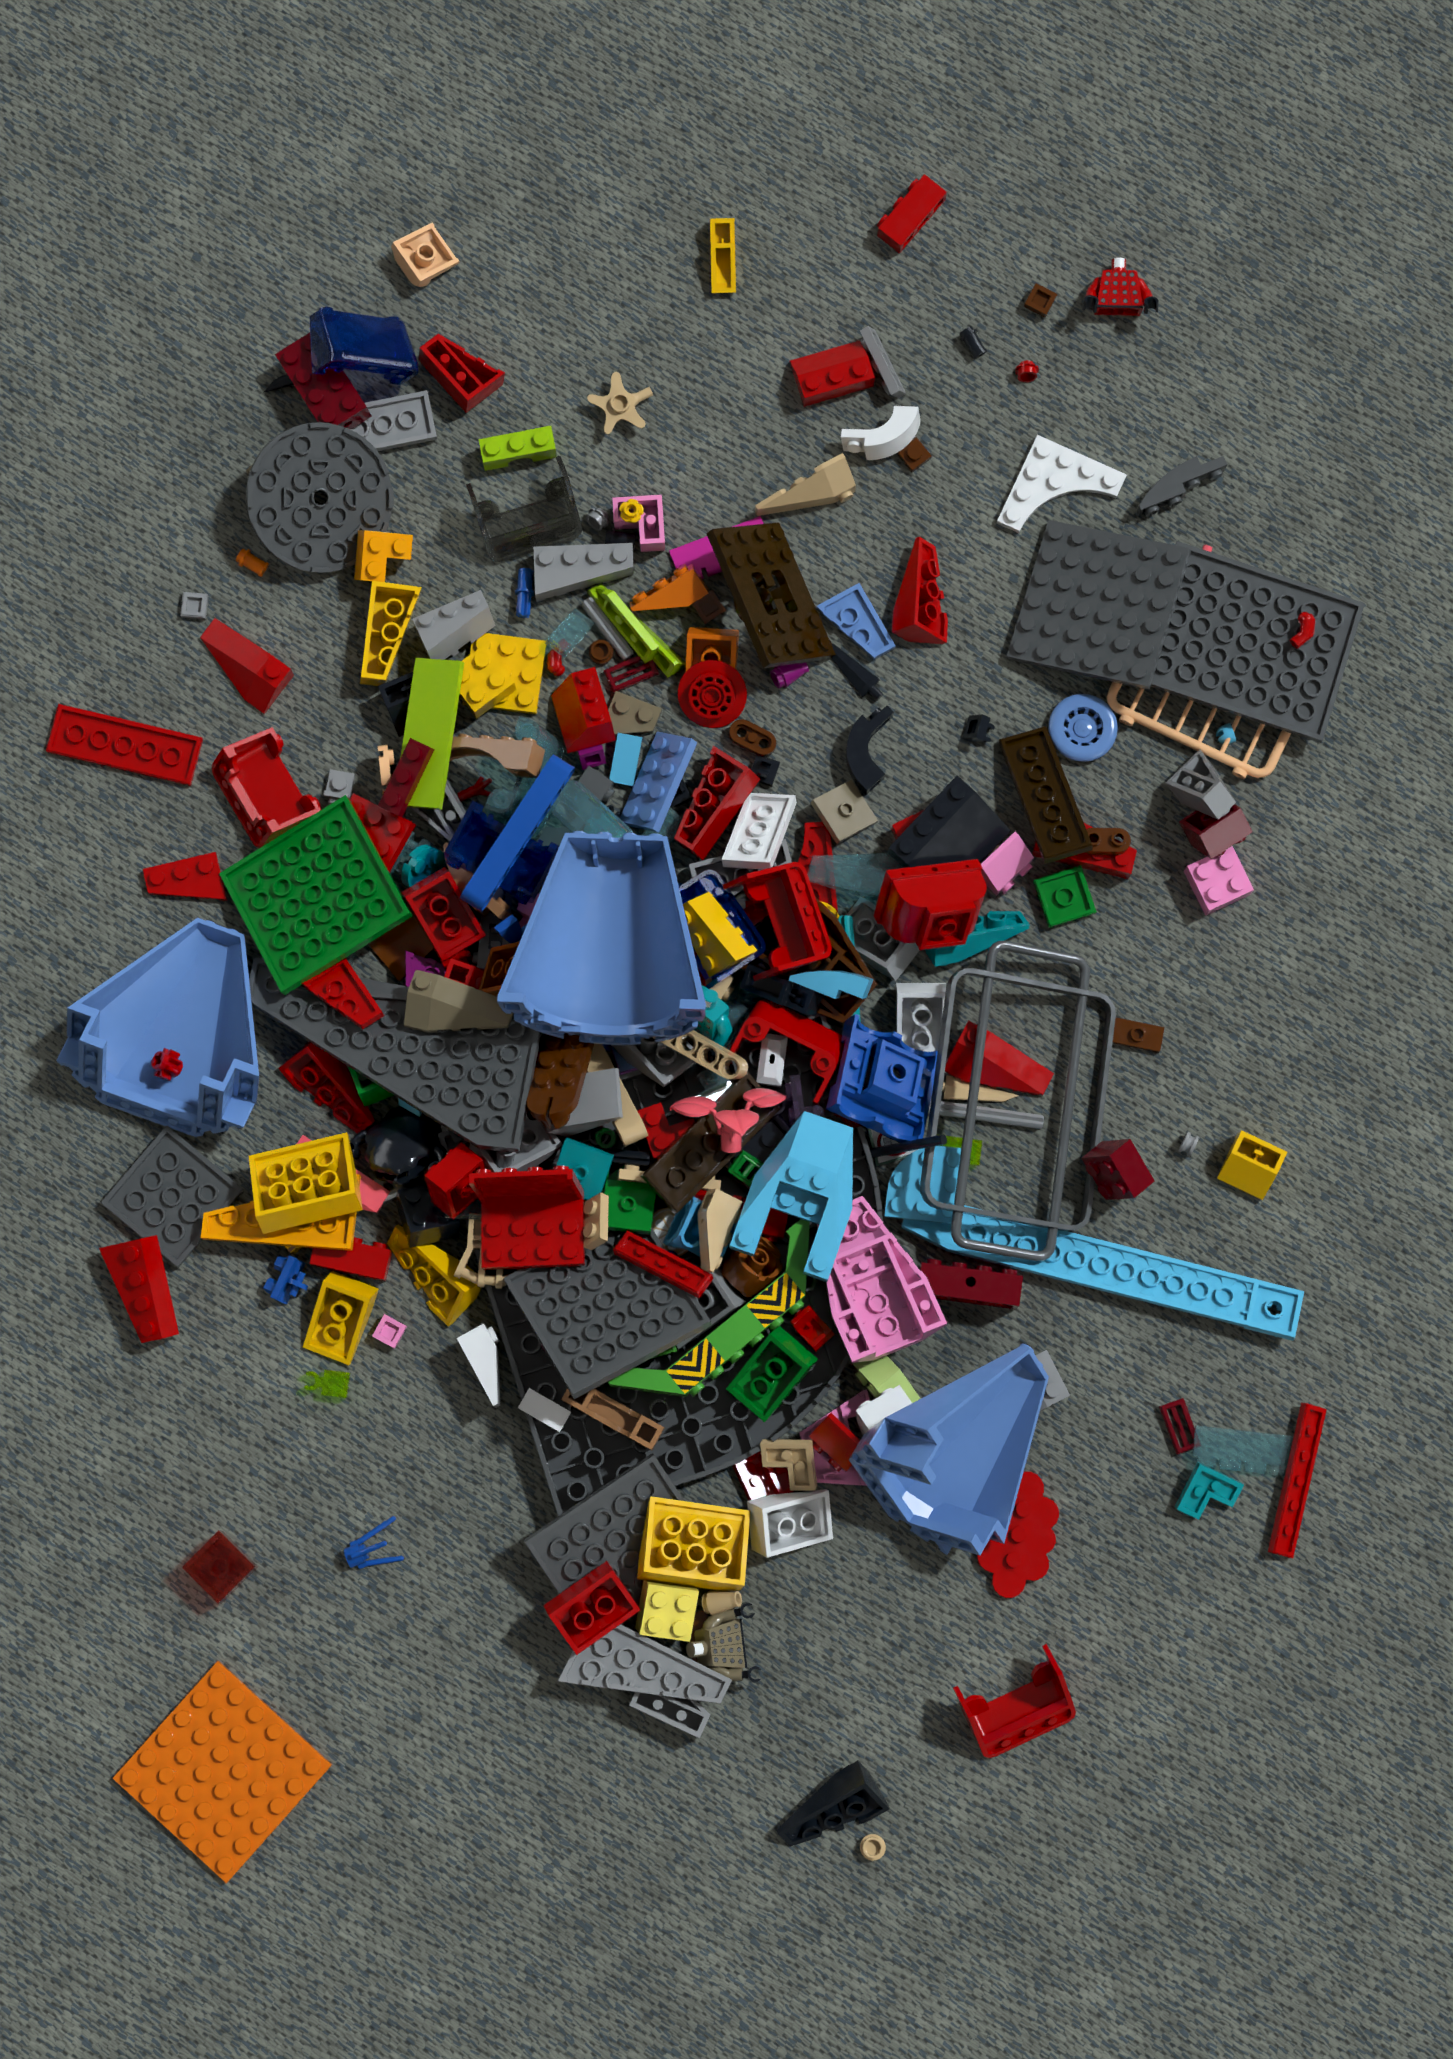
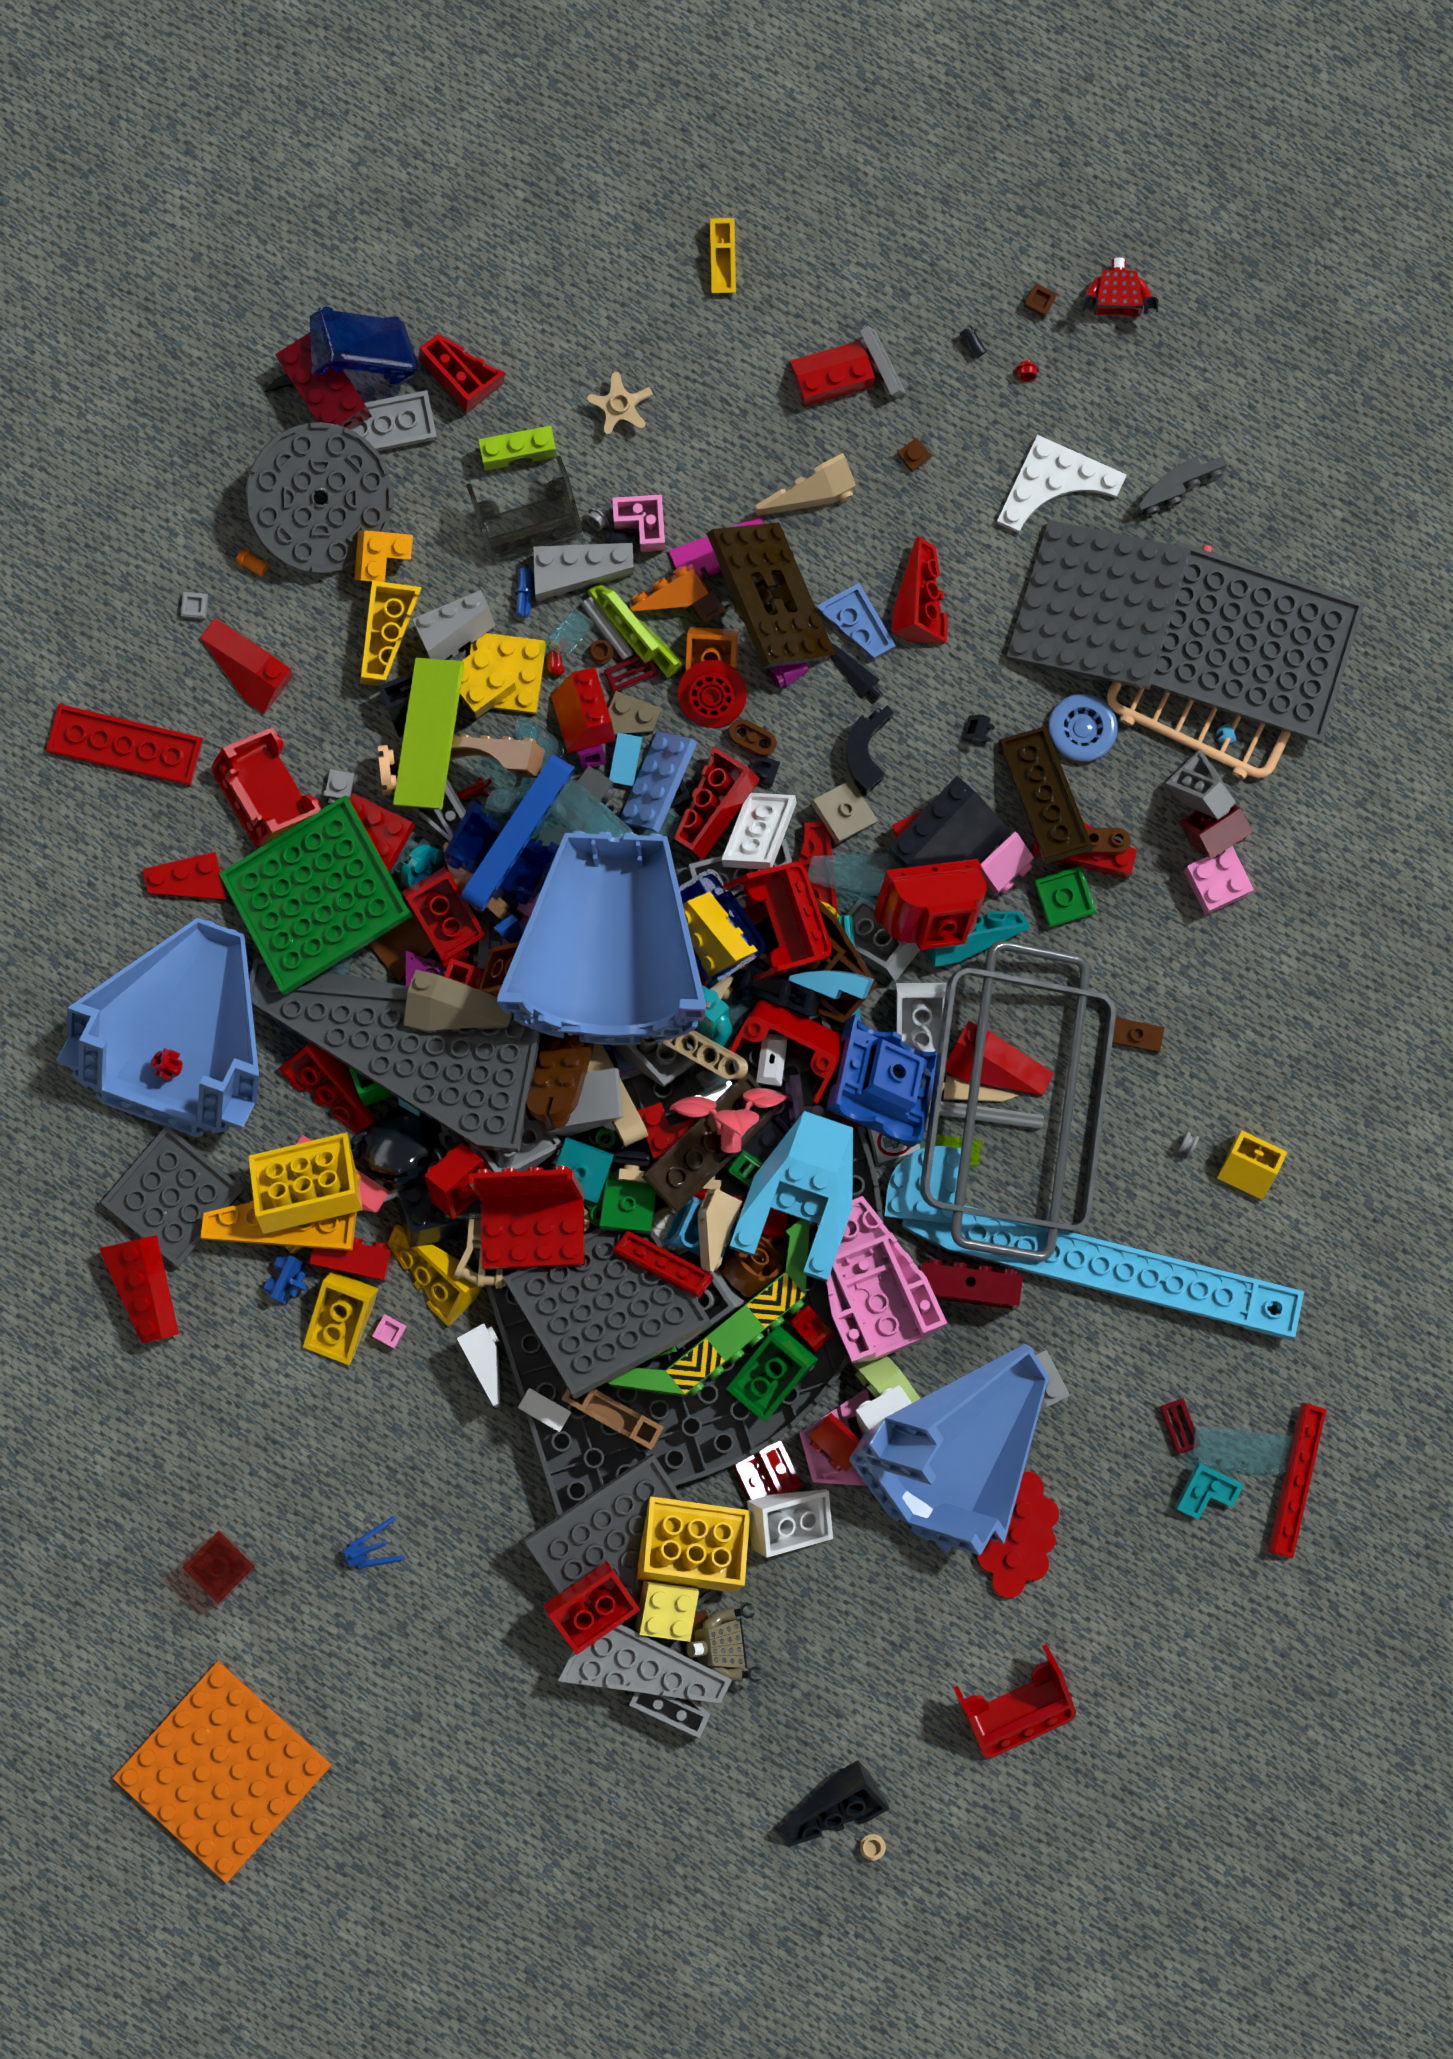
(332, 1384): clear neon green plate -> none
(345, 993): red wing -> none
(406, 777): dark red plate -> none
(423, 255): light nougat slope -> none
(596, 1221): tan plate -> none
(631, 517): yellow plate -> none
(720, 1601): tan cone -> none
(795, 1455): tan plate -> none
(886, 439): white arch -> none
(907, 1146): black bar -> none
(911, 213): red brick -> none
(1117, 1169): dark red brick -> none
(1306, 631): red arm -> none

